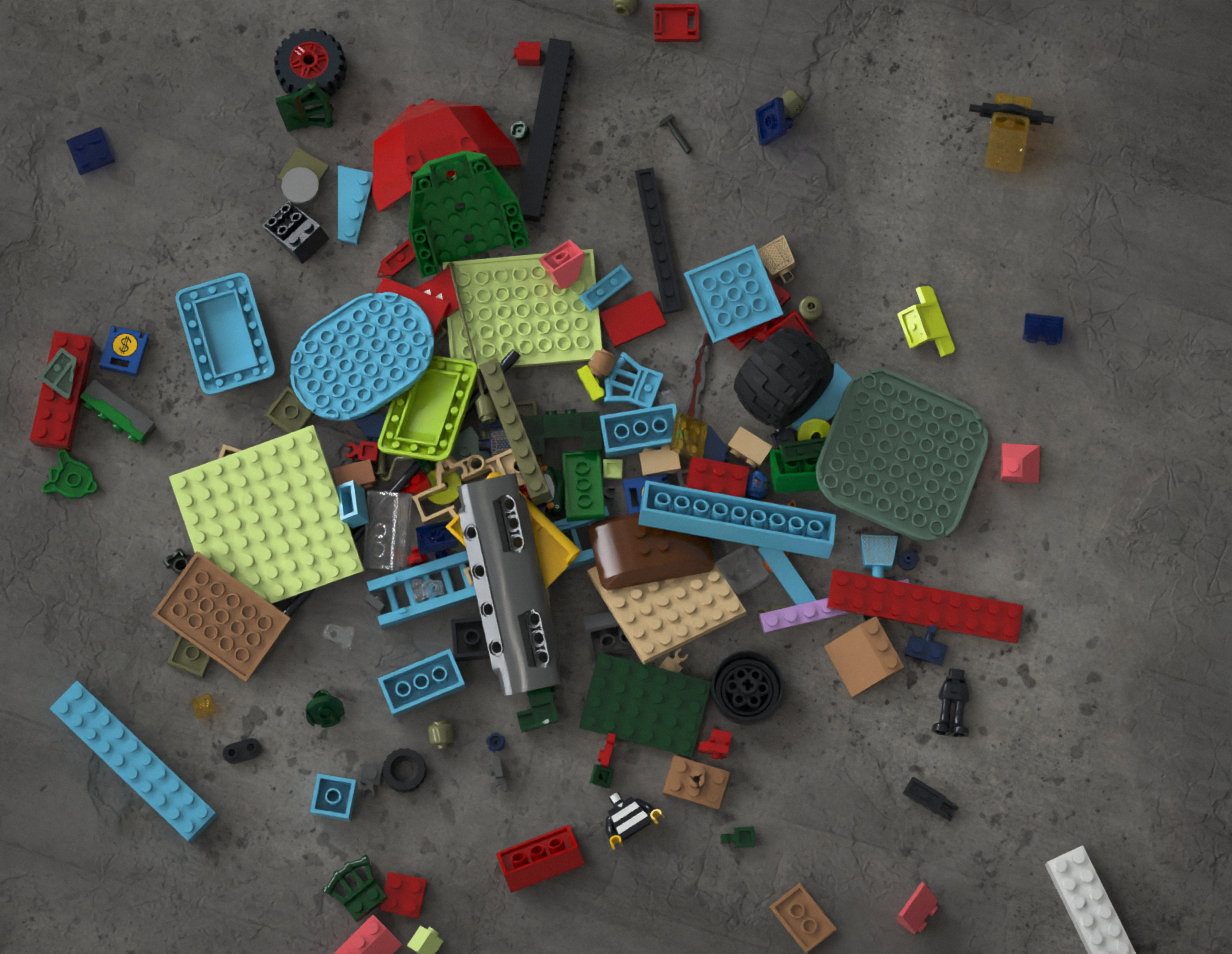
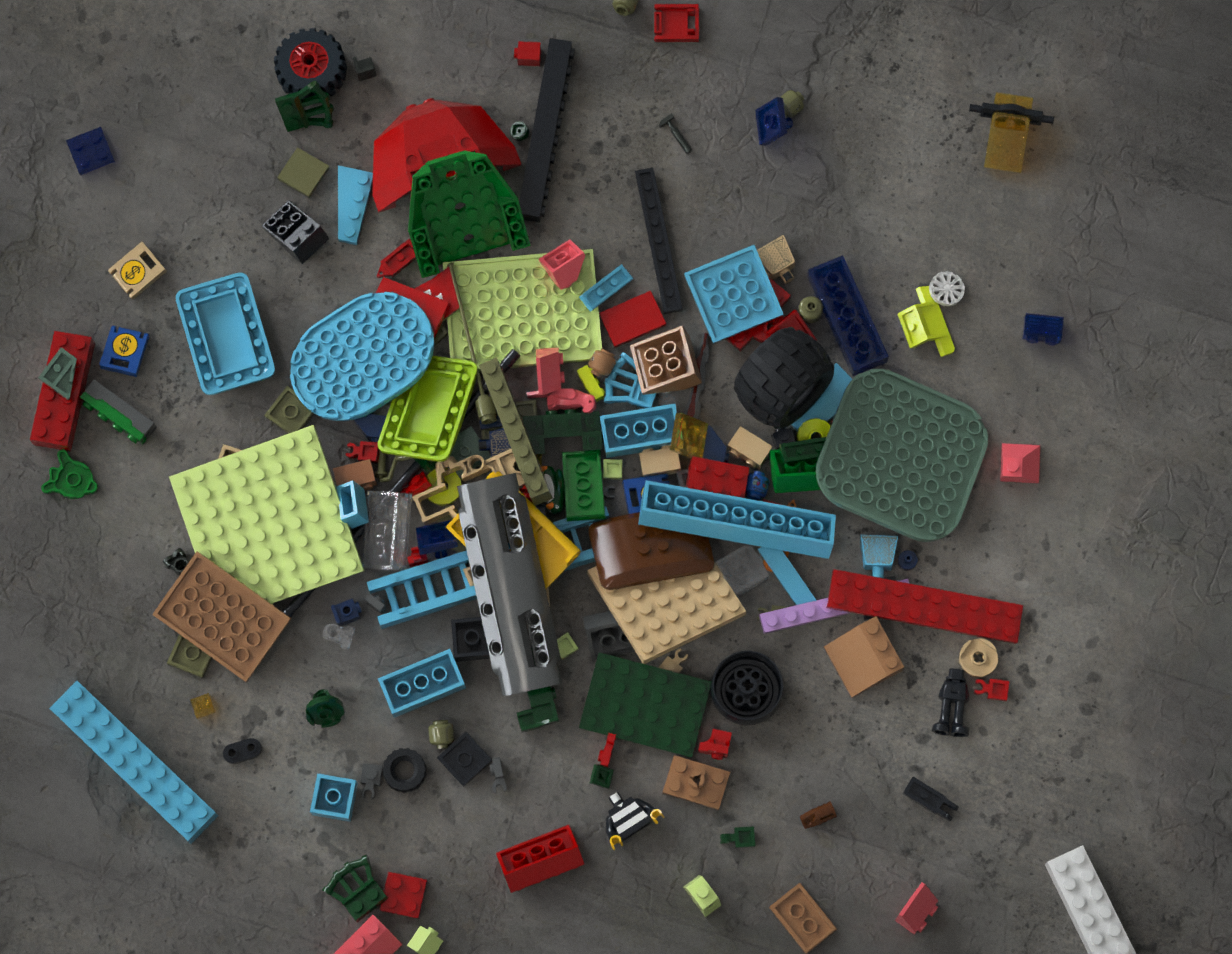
(134, 272): none -> tan container
(300, 185): light grey tile -> none
(342, 618): none -> dark blue brick
(364, 68): none -> pearl dark grey panel
(422, 589): clear plate -> none
(464, 759): none -> black plate
(495, 737): dark blue plate -> none
(548, 370): none -> coral slope
(566, 645): none -> yellowish green tile
(567, 399): none -> coral animal
(666, 362): none -> medium nougat slope
(702, 895): none -> yellowish green torso
(818, 815): none -> reddish brown hinge
(847, 316): none -> clear blue brick
(926, 649): dark blue plate -> none
(946, 288): none -> white wheel
(976, 647): none -> tan plate
(996, 689): none -> red plate

